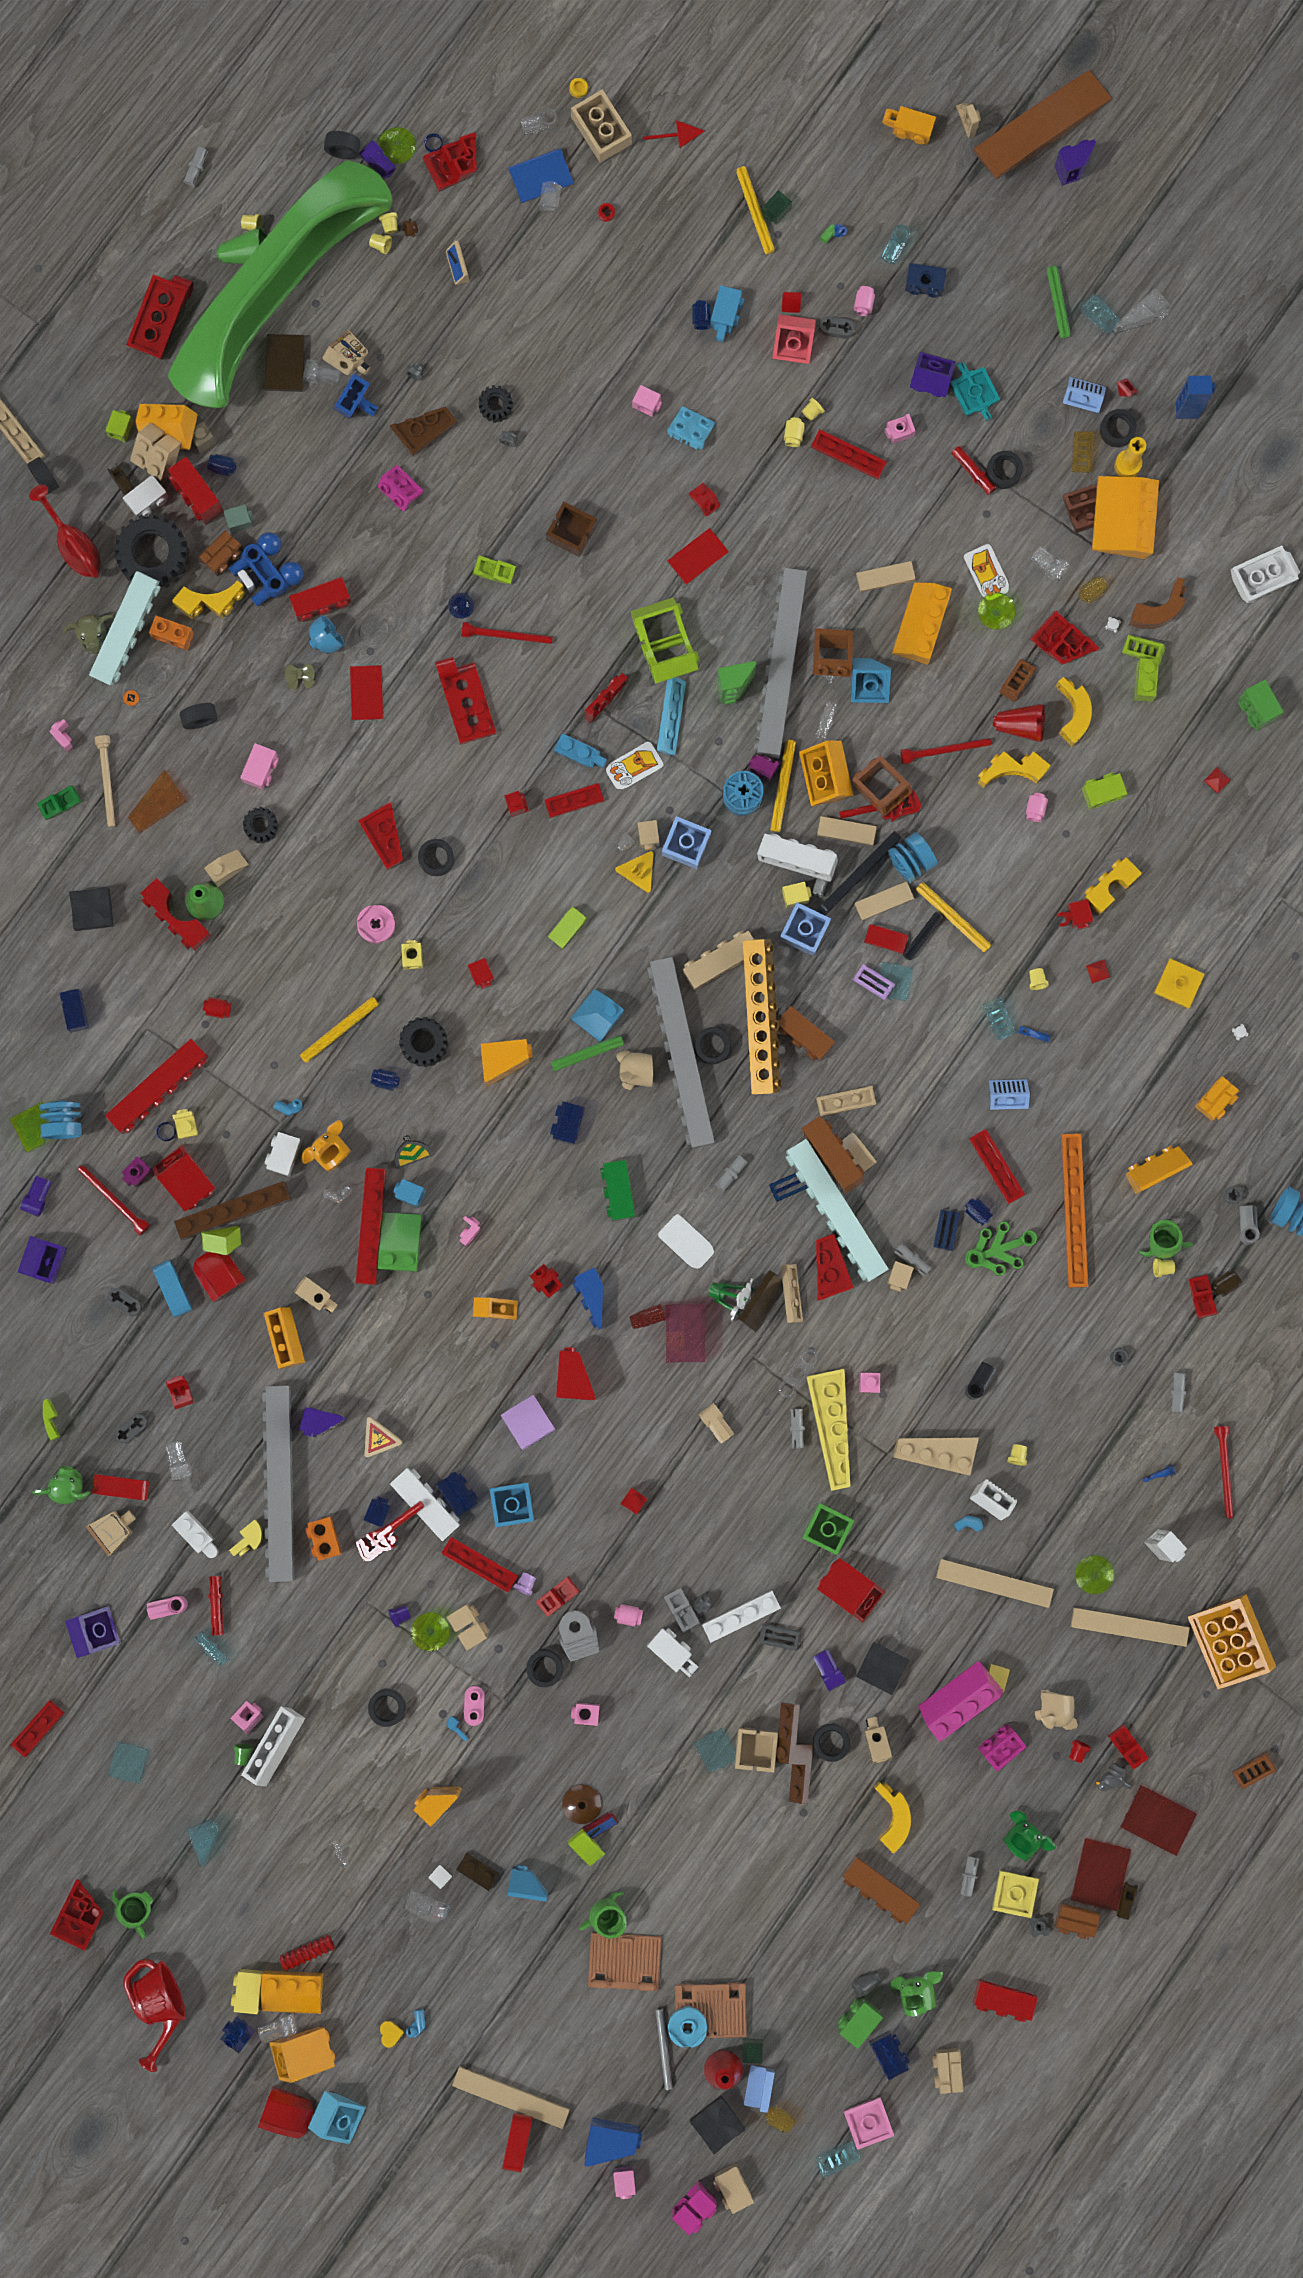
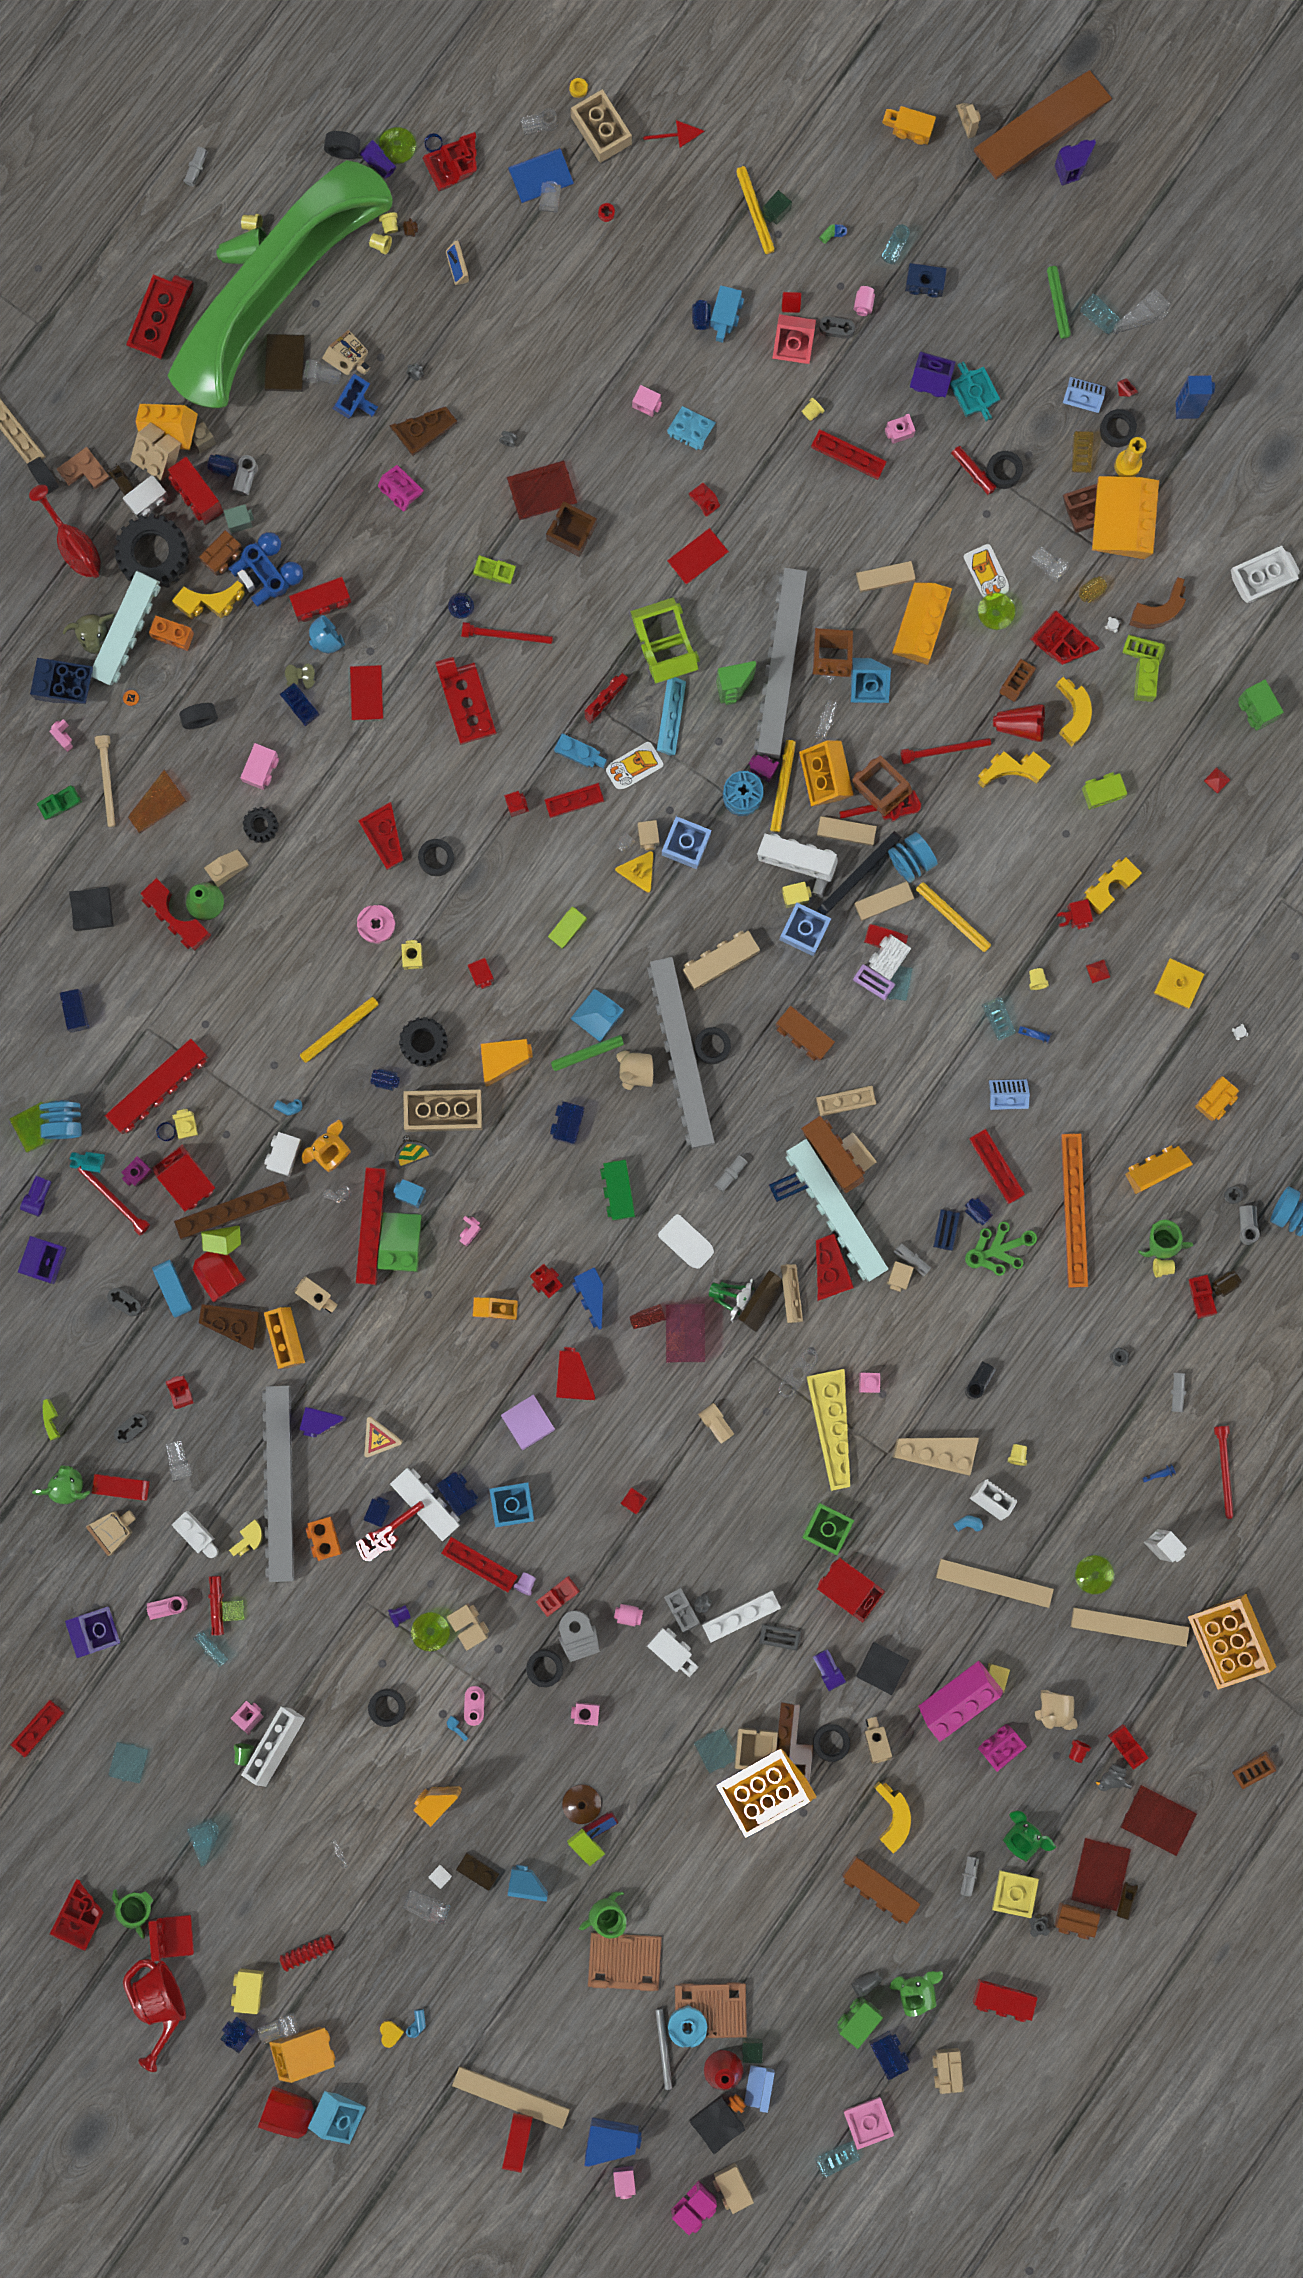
(61, 682): none -> dark blue slope
(83, 464): none -> nougat plate
(90, 1161): none -> teal plate
(119, 425): lime brick -> none
(171, 1937): none -> red bracket
(217, 1008): red brick -> none
(233, 1323): none -> reddish brown wing
(233, 1610): none -> clear neon green slope
(245, 476): none -> light grey piece
(291, 1991): light orange slope -> none
(299, 704): none -> clear blue slope
(442, 1110): none -> tan brick
(491, 393): black tyre -> none
(541, 490): none -> clear red piece
(737, 2103): none -> orange plate
(756, 1025): brick -> none
(766, 1792): none -> light orange slope
(779, 2119): clear yellow brick -> none
(794, 432): light yellow brick -> none
(797, 1428): light grey pin -> none
(889, 956): none -> white brick
(923, 936): black axle -> none
(1036, 807): bright pink brick -> none

